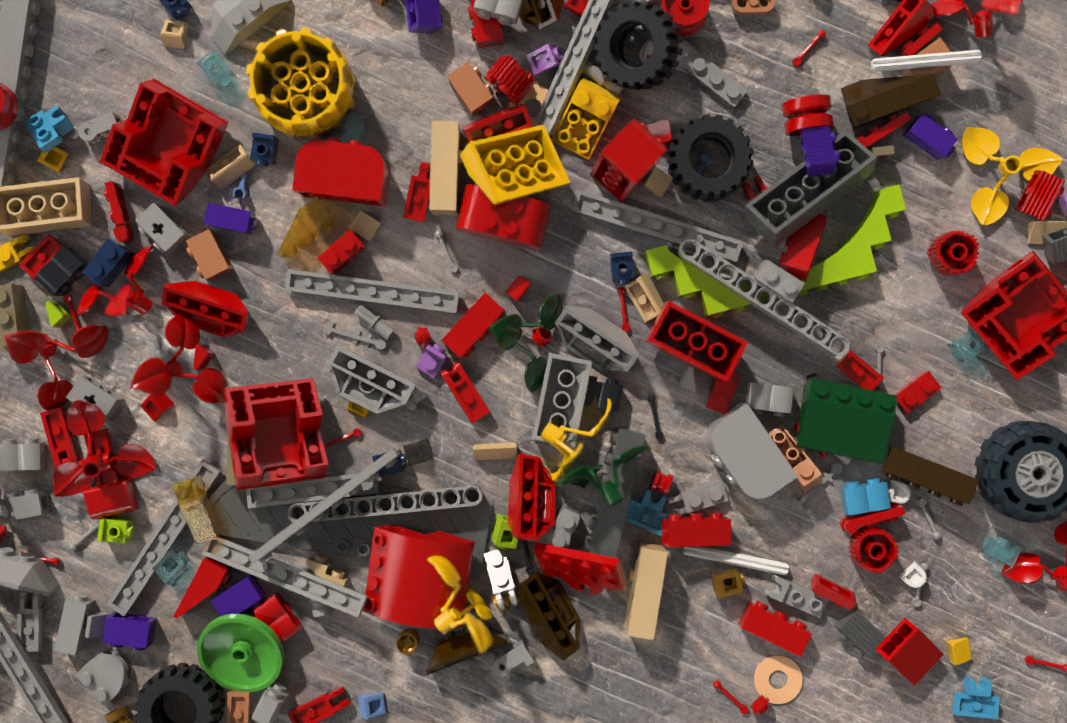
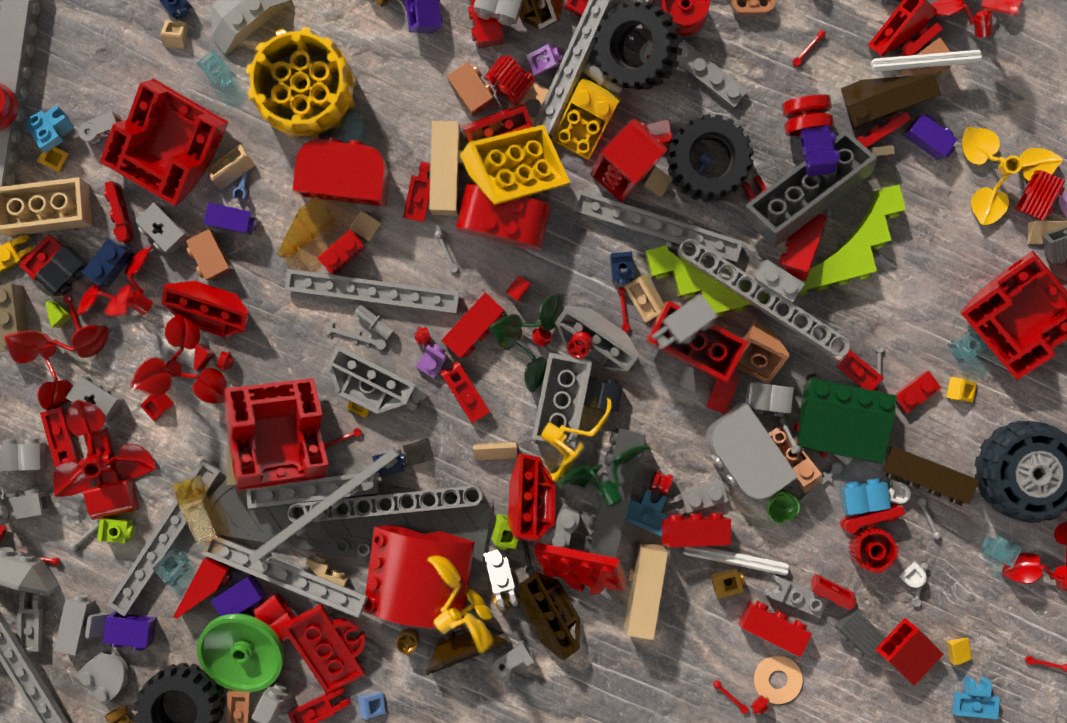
(225, 361): none -> red plate
(270, 142): dark blue brick -> none
(327, 646): none -> red plate
(577, 350): none -> red wheel
(658, 434): black hinge -> none
(686, 322): none -> light grey brick
(763, 353): none -> nougat slope
(783, 506): none -> bright green hair
(795, 449): none -> light grey hinge
(942, 256): red brick -> none
(961, 389): none -> yellow slope

